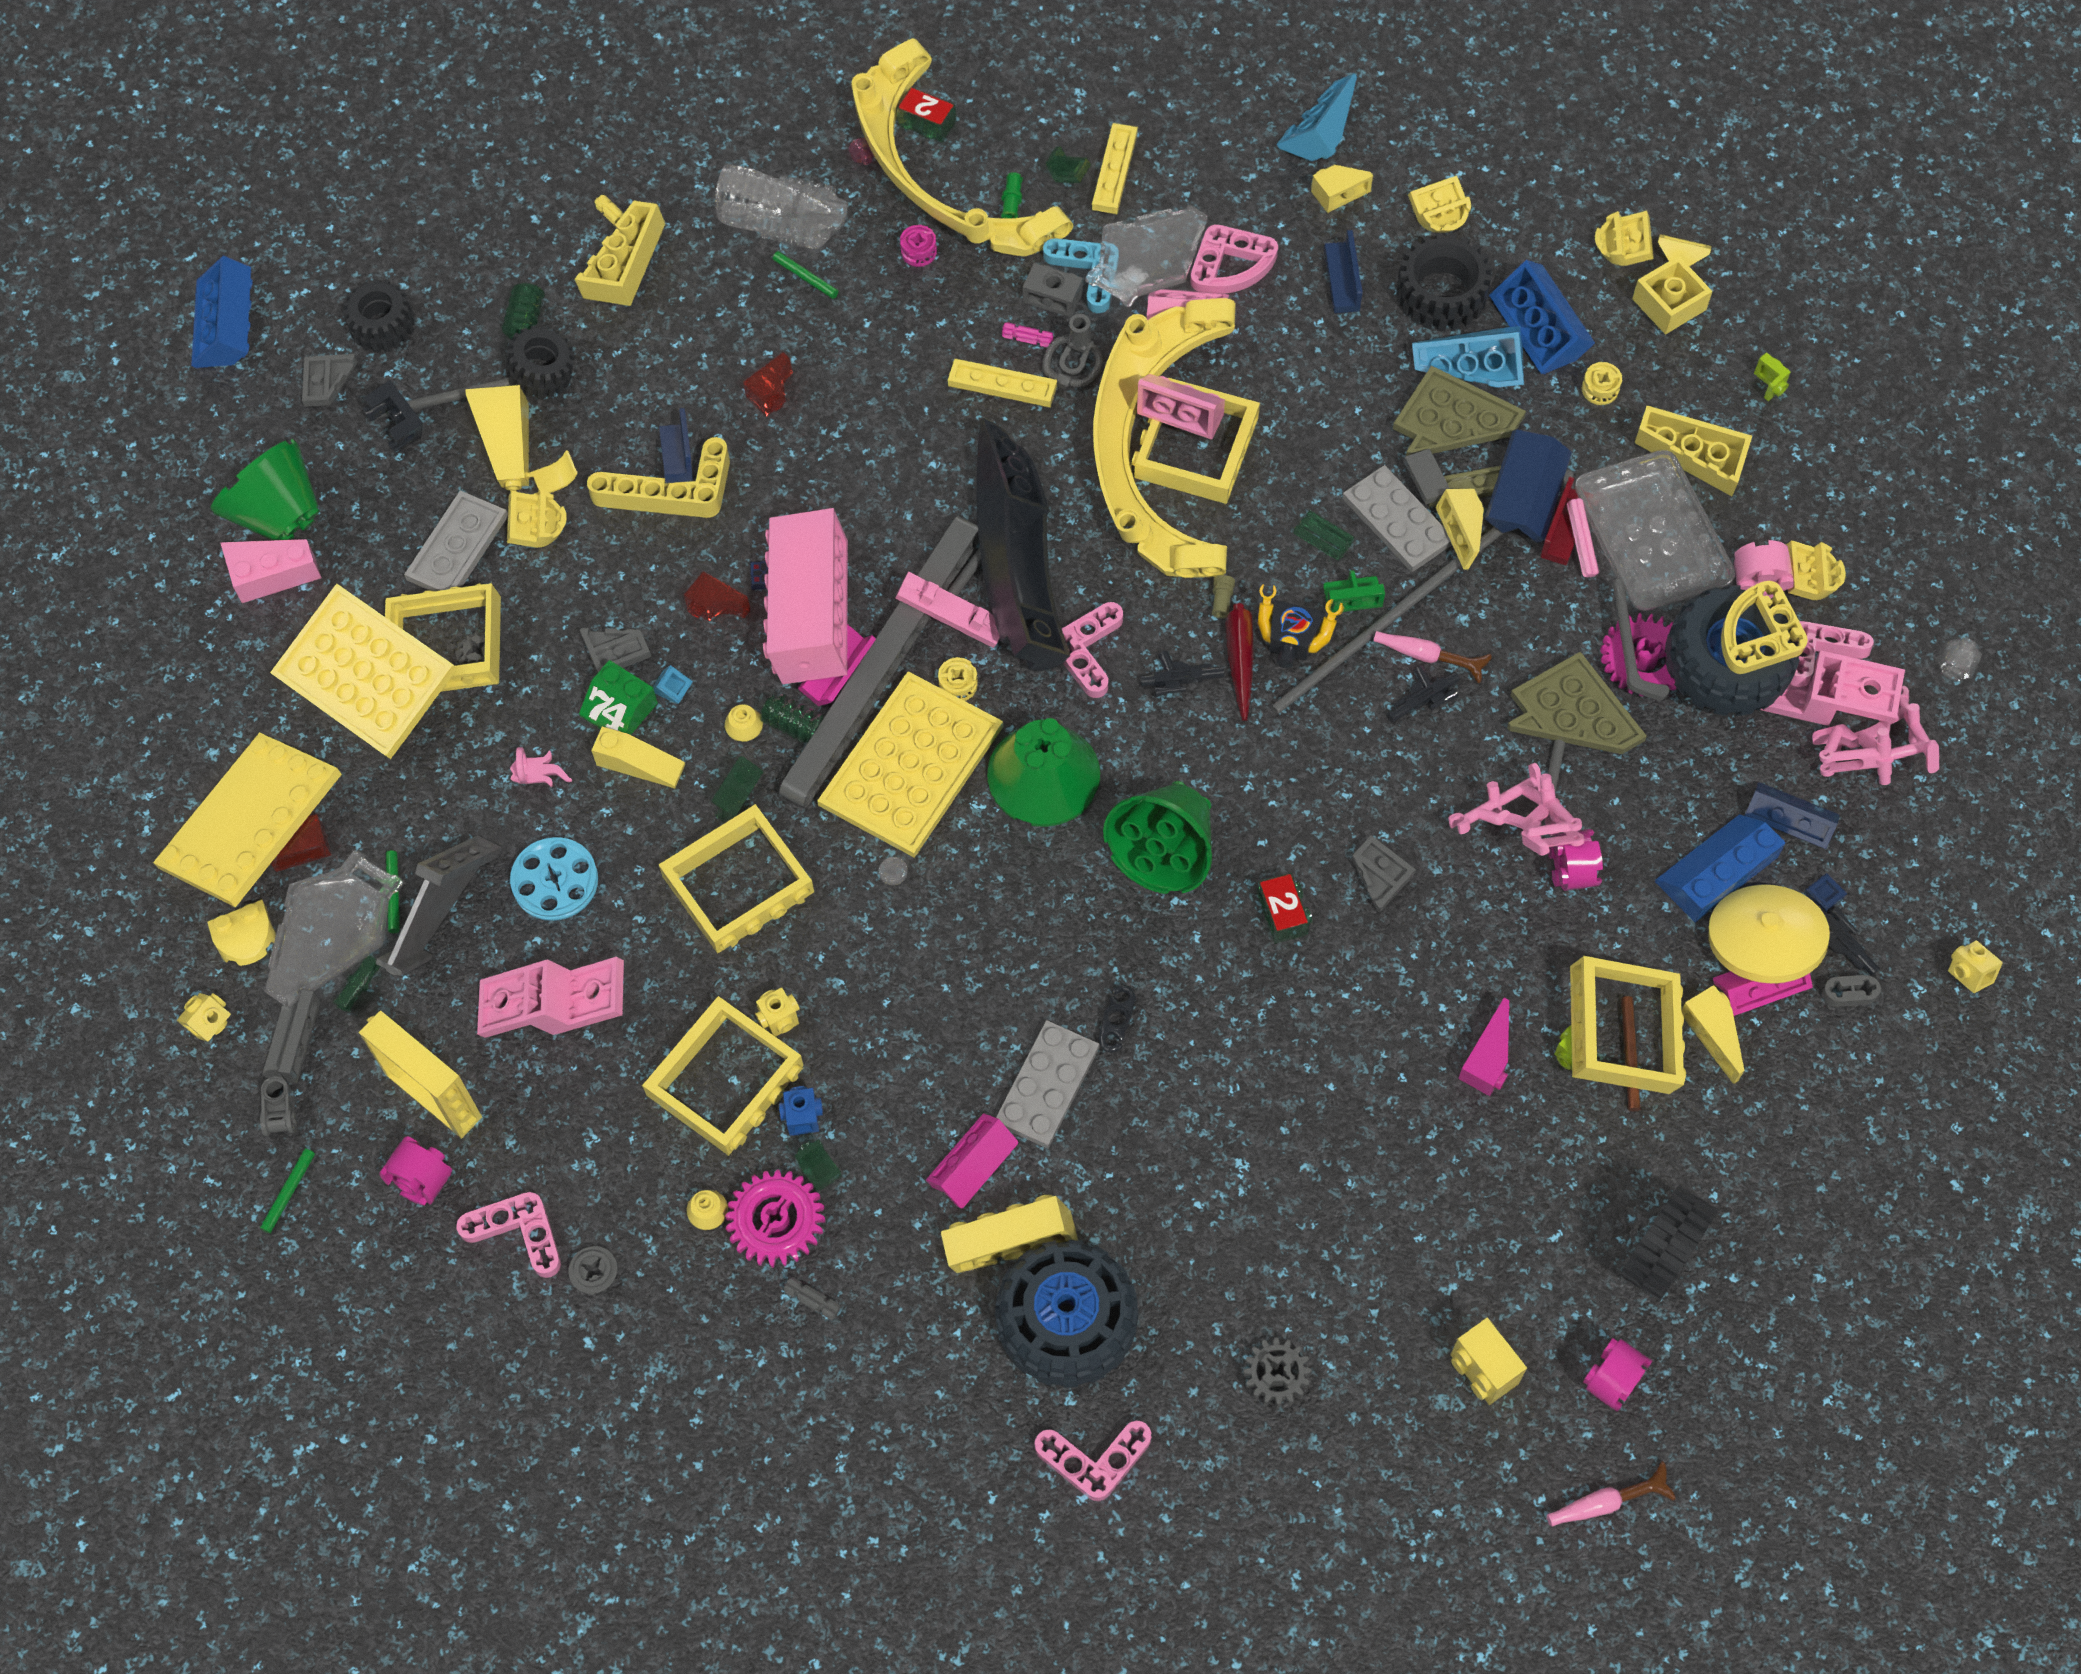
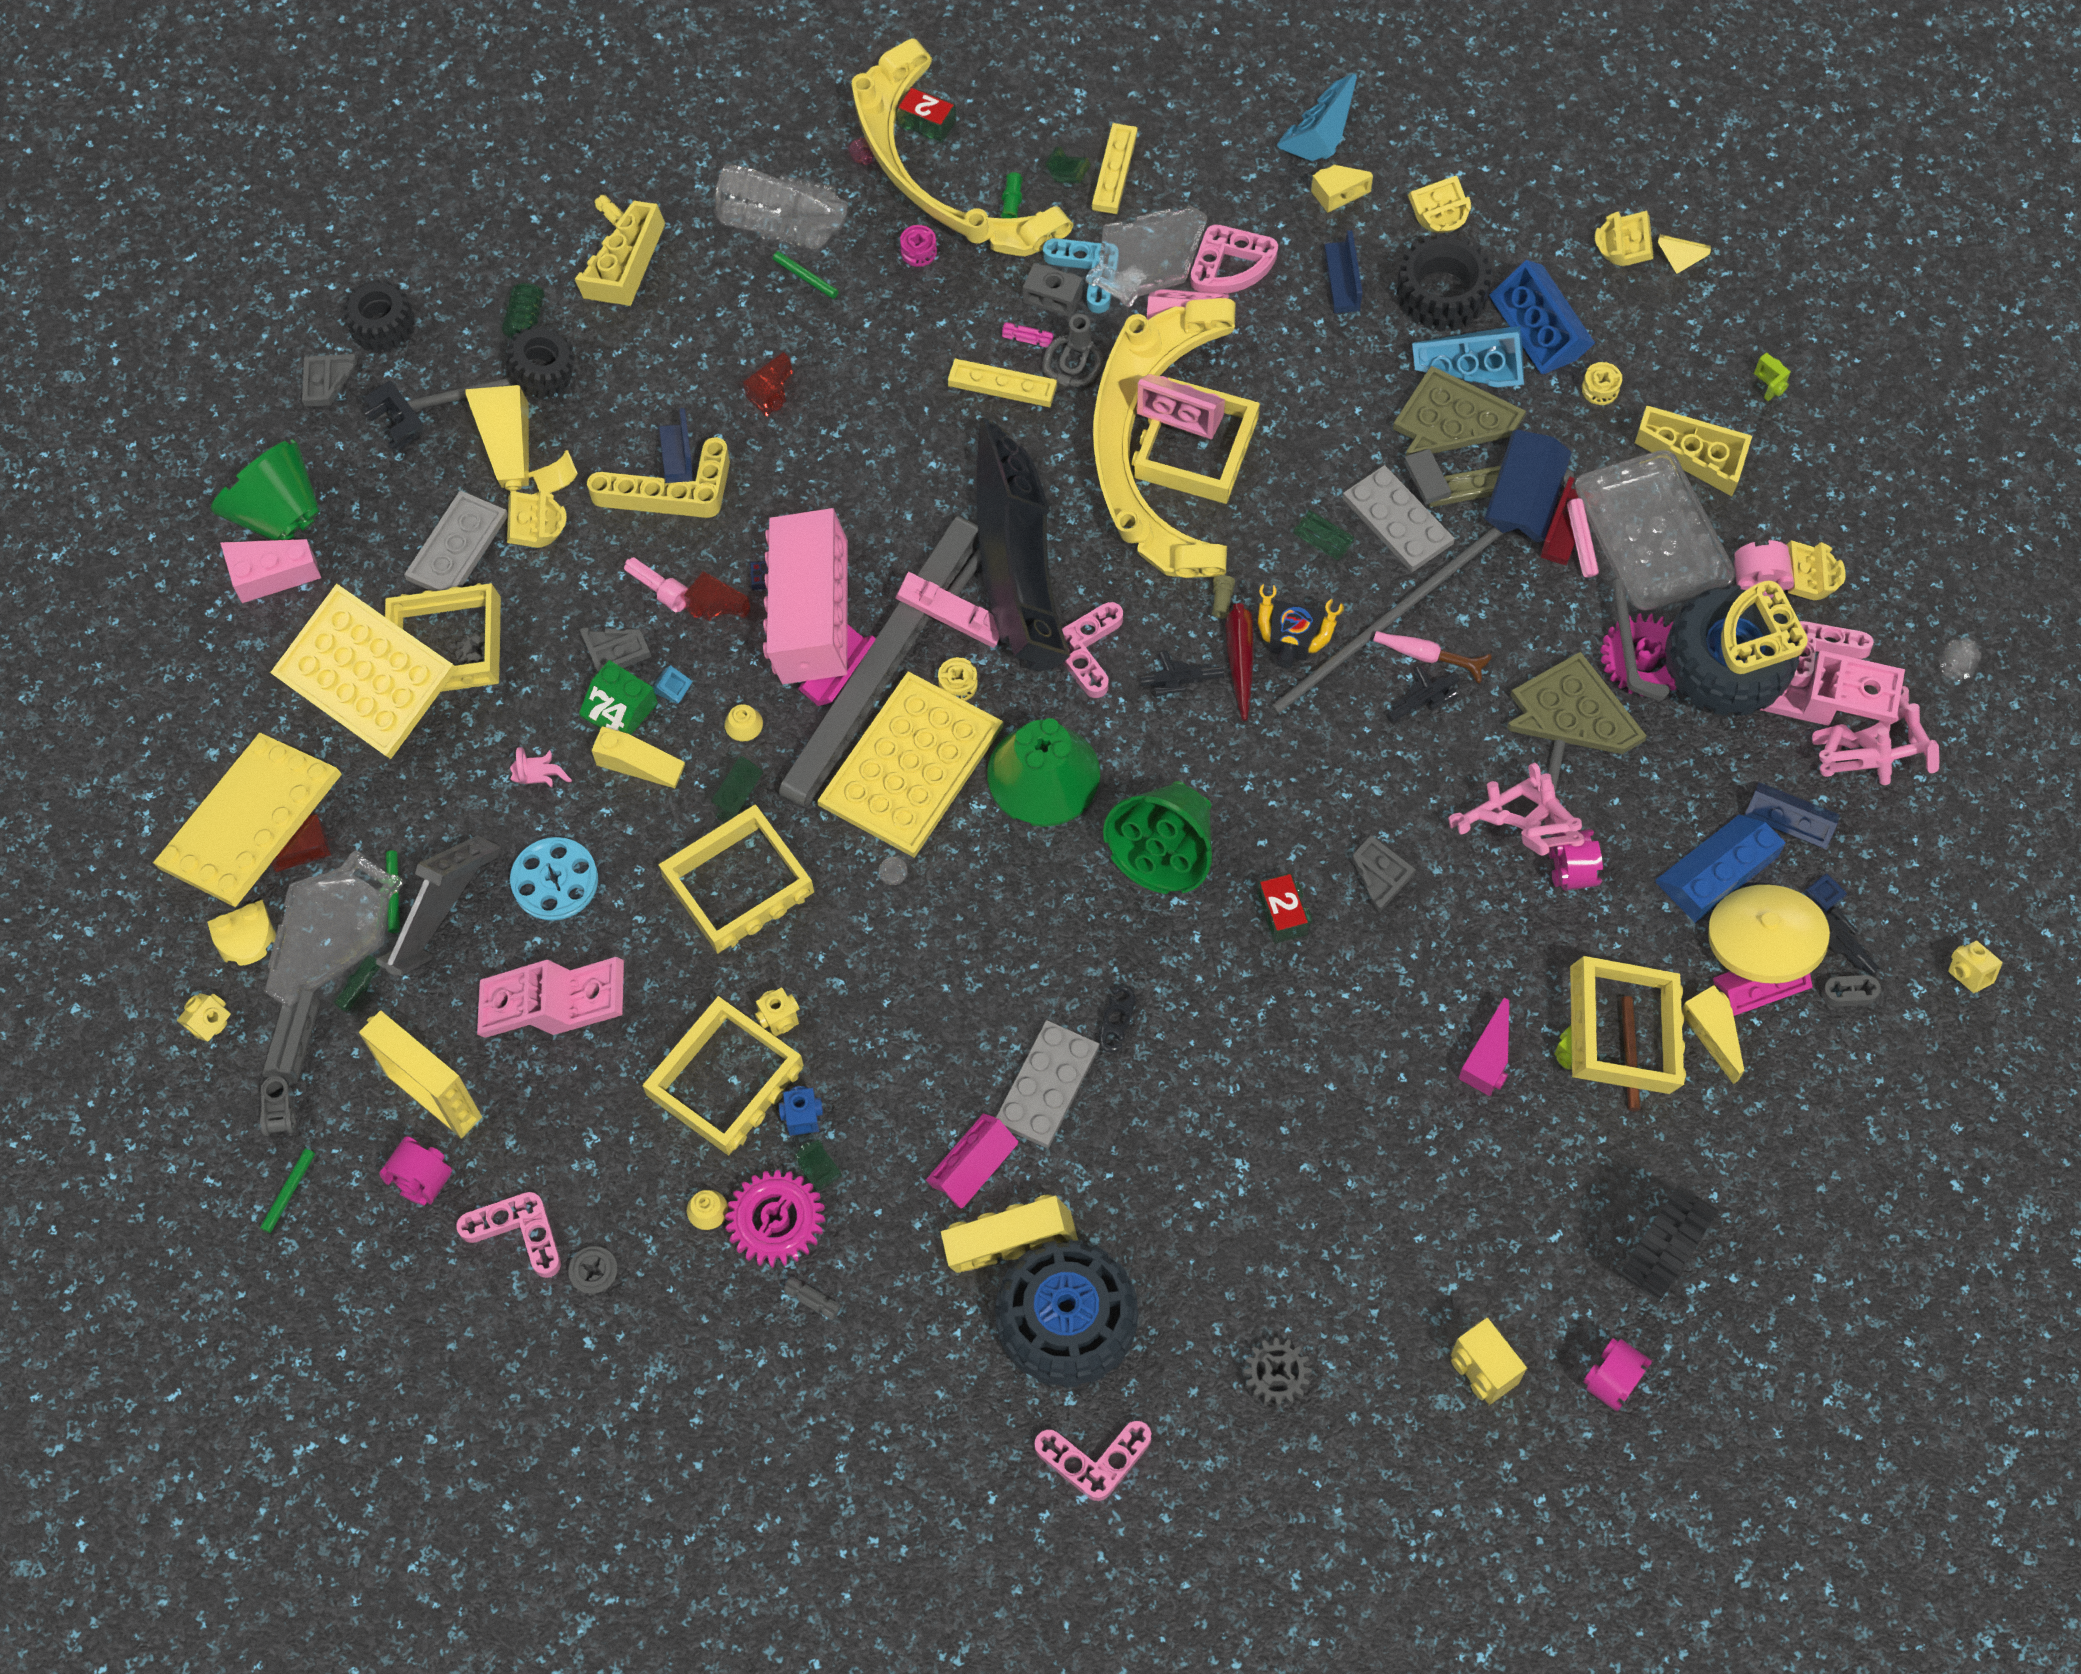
(222, 314): blue slope -> none
(668, 591): none -> bright pink piece
(789, 719): clear green piece -> none
(1355, 593): green panel -> none
(1462, 518): light yellow slope -> none
(1610, 1499): bright pink piece -> none
(1672, 295): light yellow brick -> none

